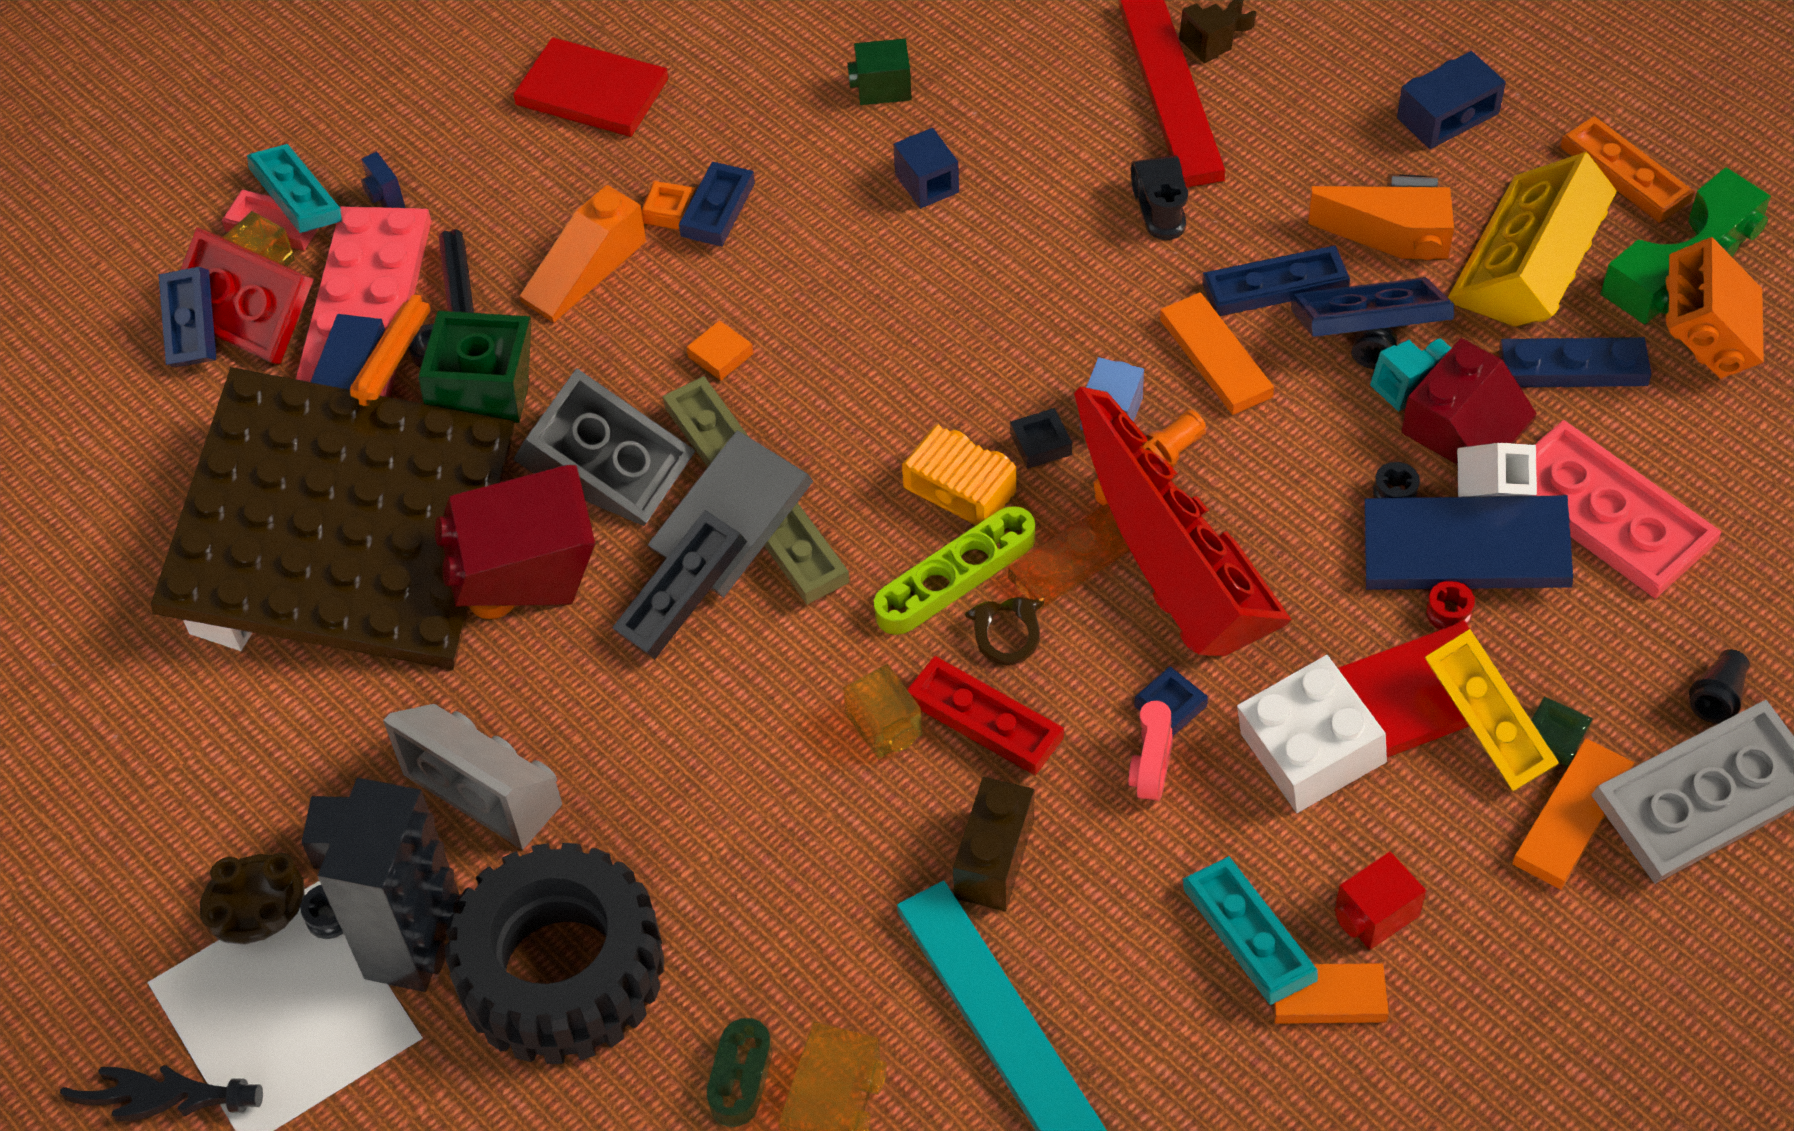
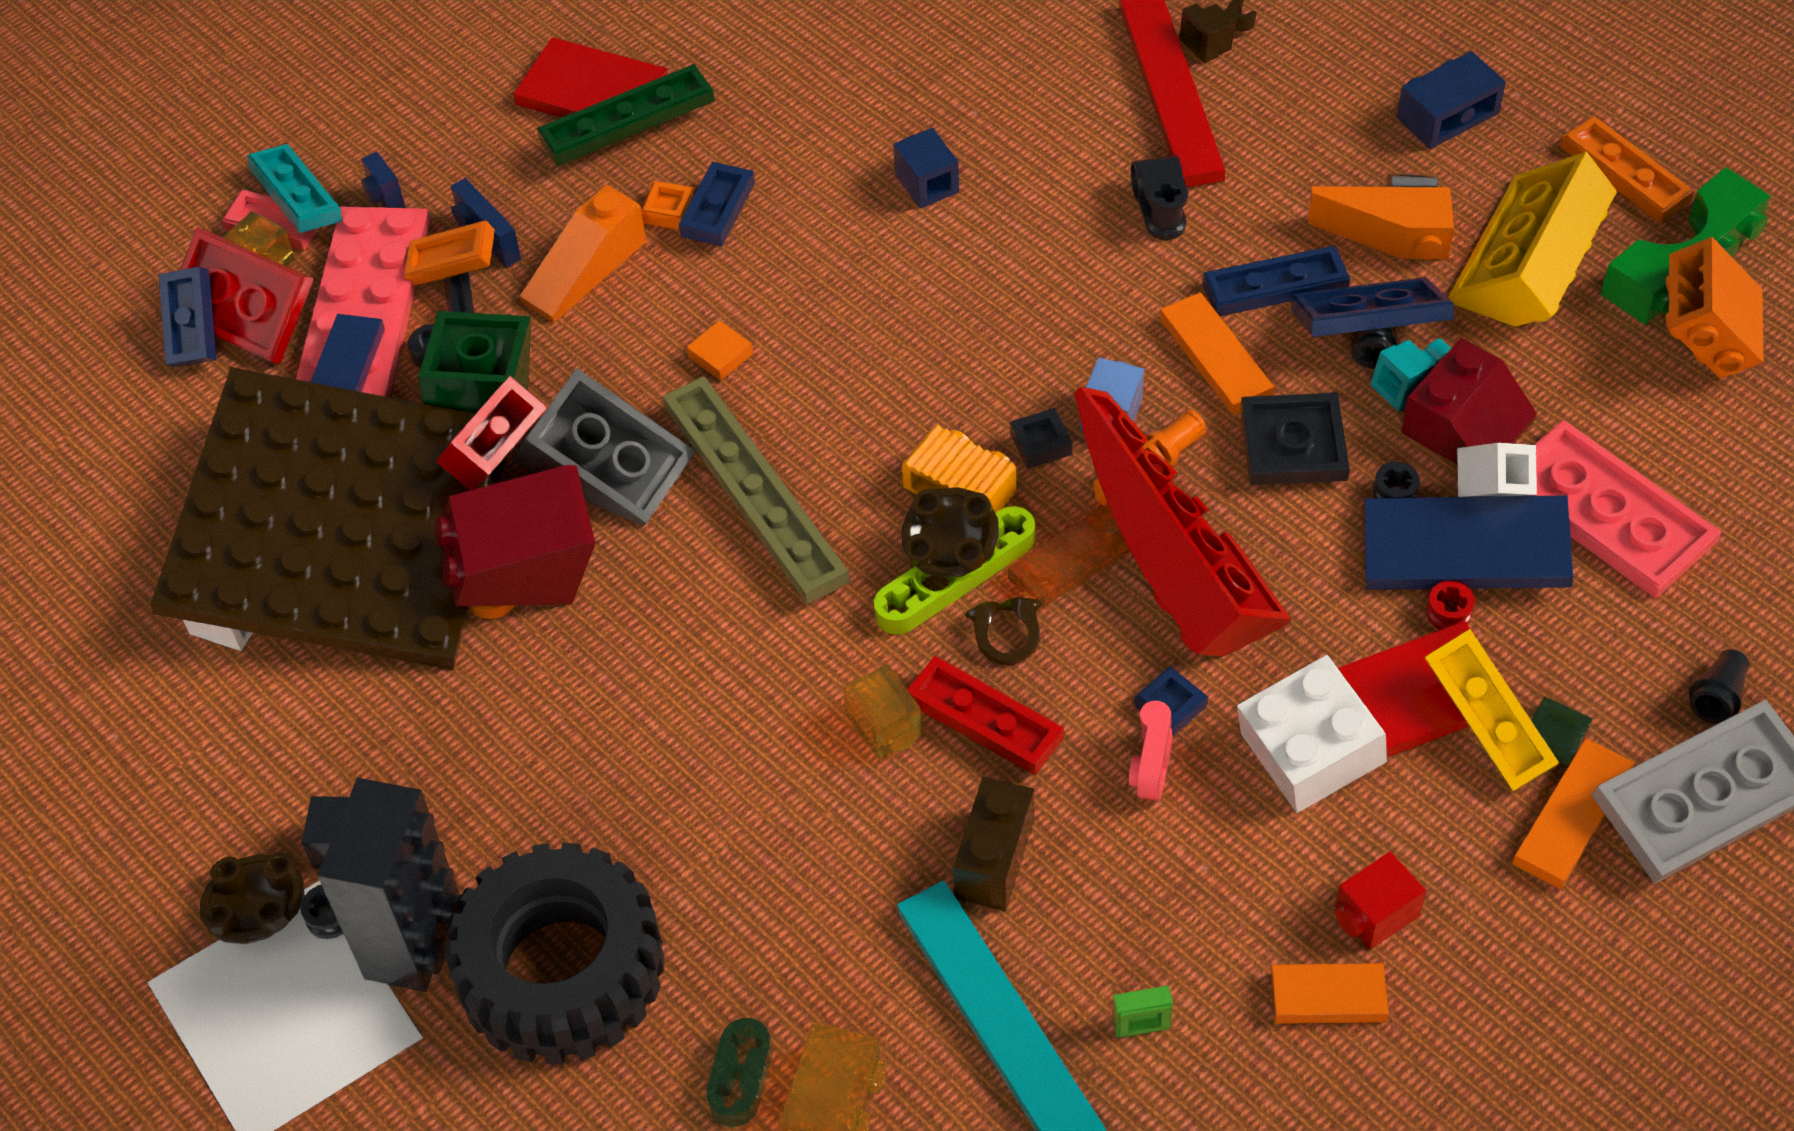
(154, 1097): black piece -> none
(389, 350): orange axle -> none
(449, 253): none -> orange tile
(473, 208): none -> dark blue plate
(474, 771): light grey slope -> none
(491, 434): none -> red brick
(625, 114): none -> dark green tile
(679, 584): black plate -> none
(745, 490): dark grey tile -> none
(881, 71): dark green brick -> none
(950, 531): none -> dark brown dish
(1142, 1011): none -> bright green tile
(1250, 930): teal tile -> none
(1294, 439): none -> black plate
(1577, 361): dark blue plate -> none

